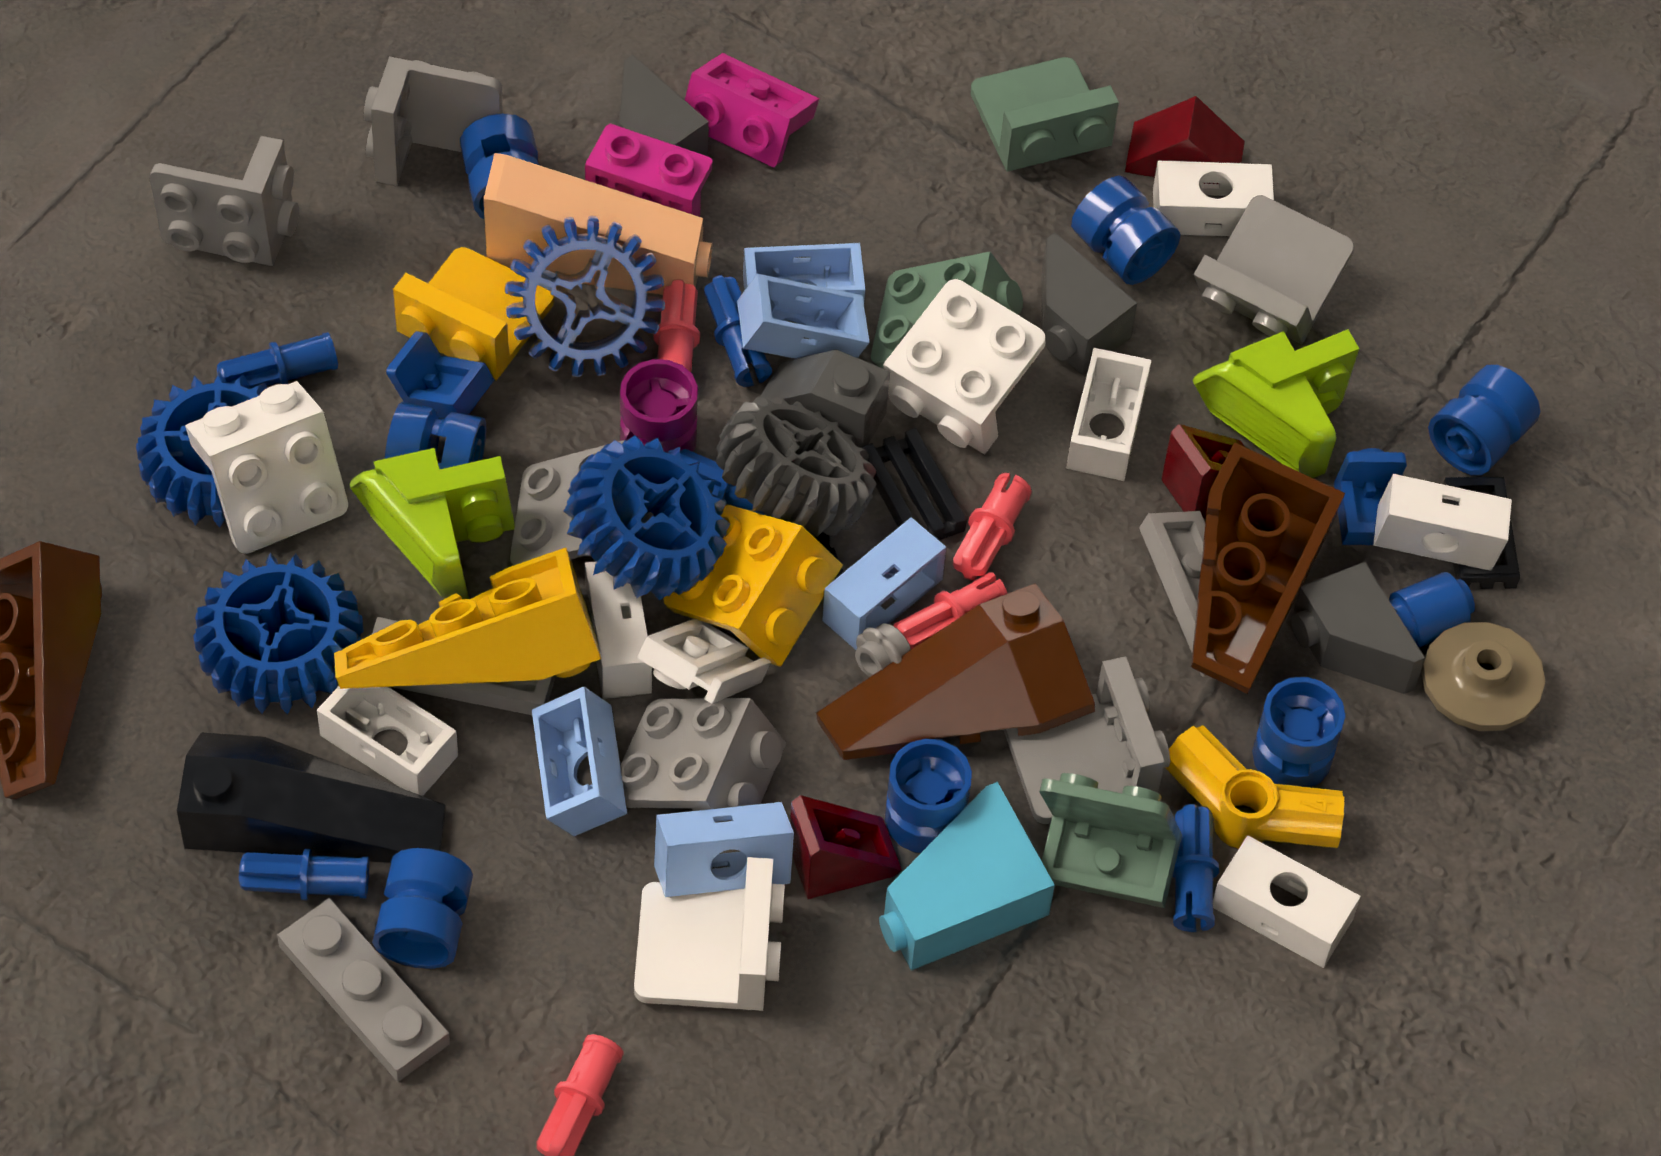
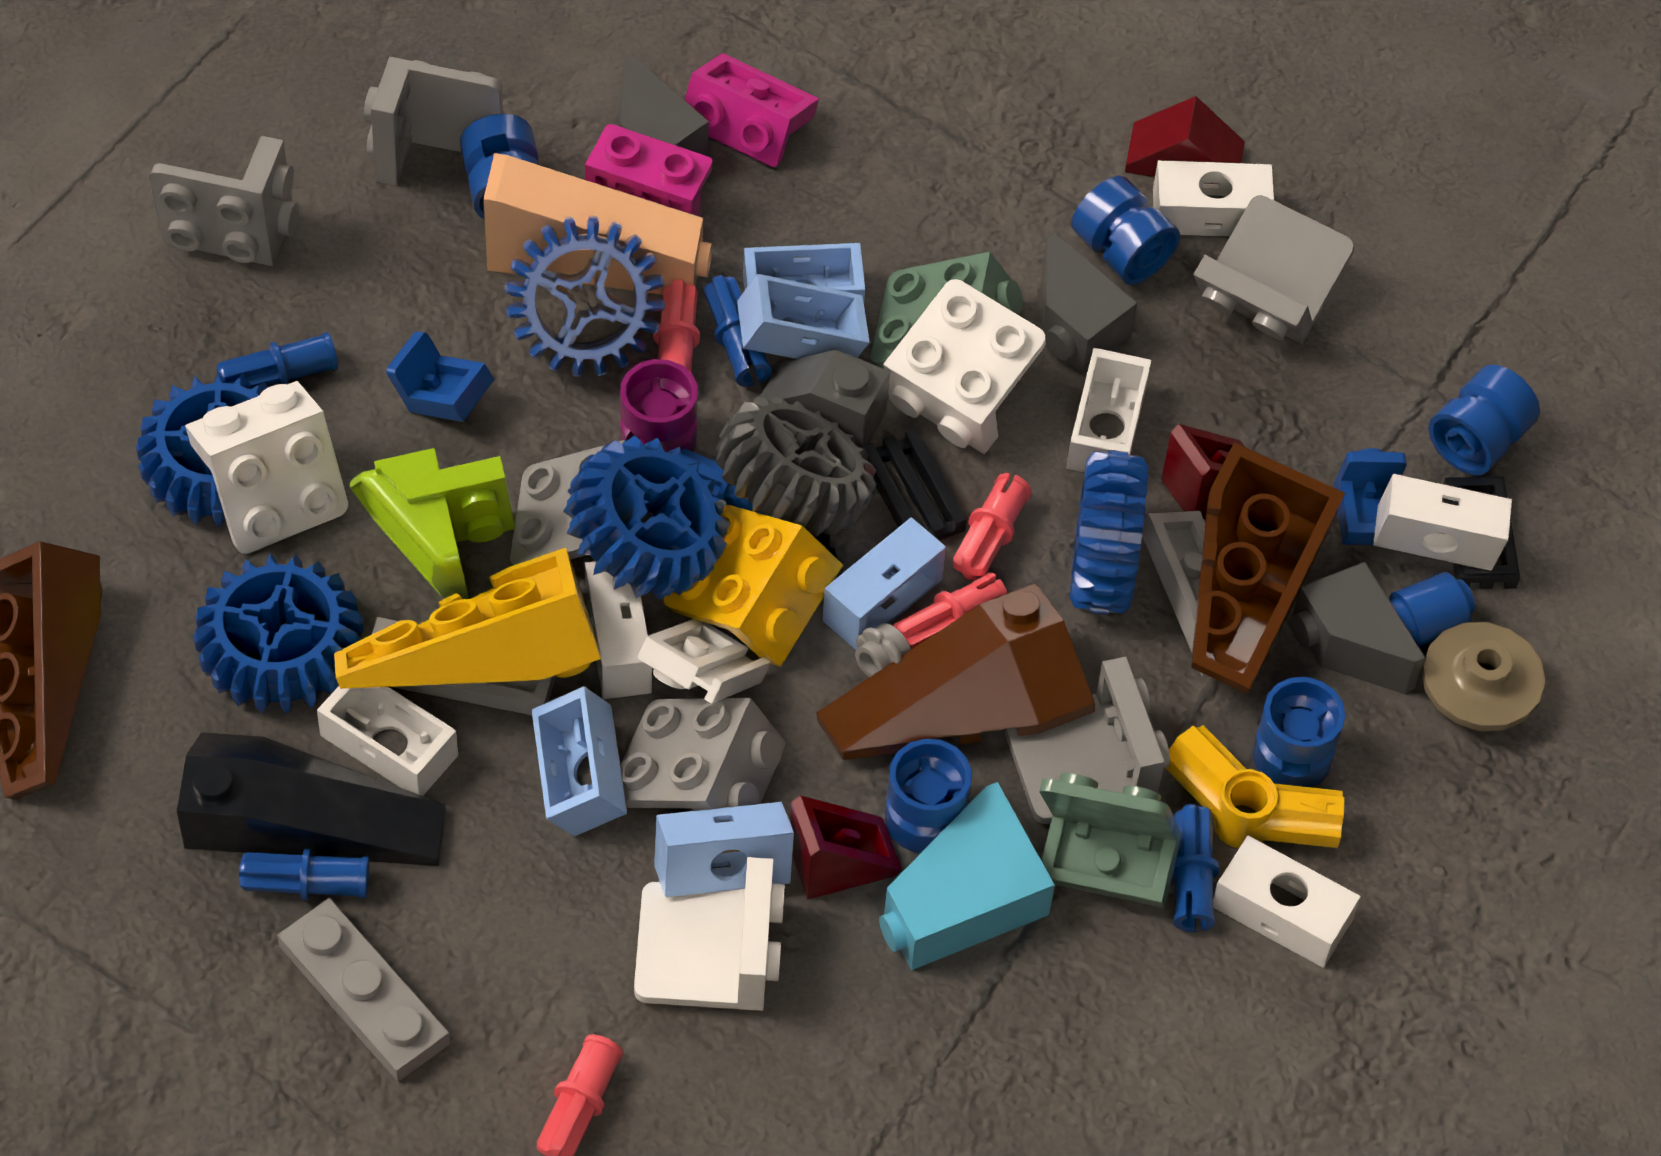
(420, 428): blue wheel -> none
(421, 917): blue wheel -> none
(466, 309): yellow bracket -> none
(1044, 113): sand green bracket -> none
(1109, 532): none -> blue gear
(1283, 396): lime piece -> none

